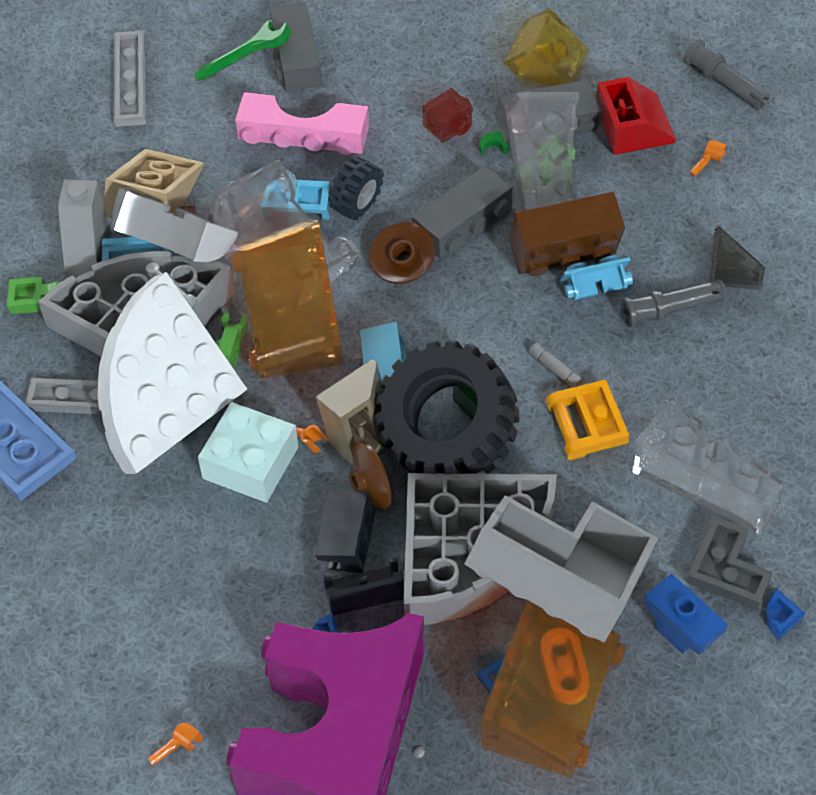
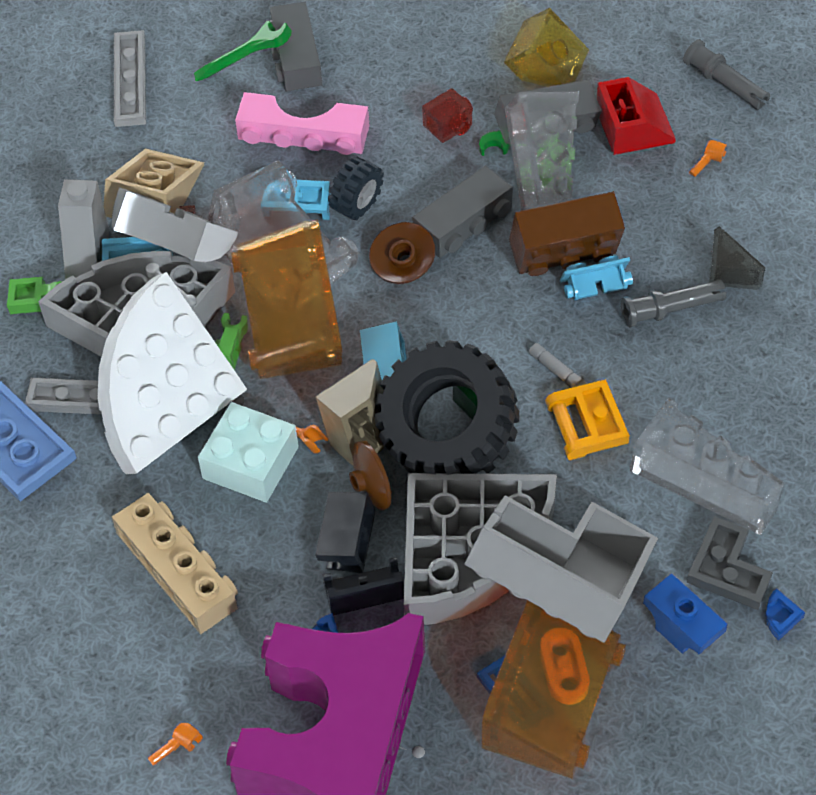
(175, 562): none -> tan brick

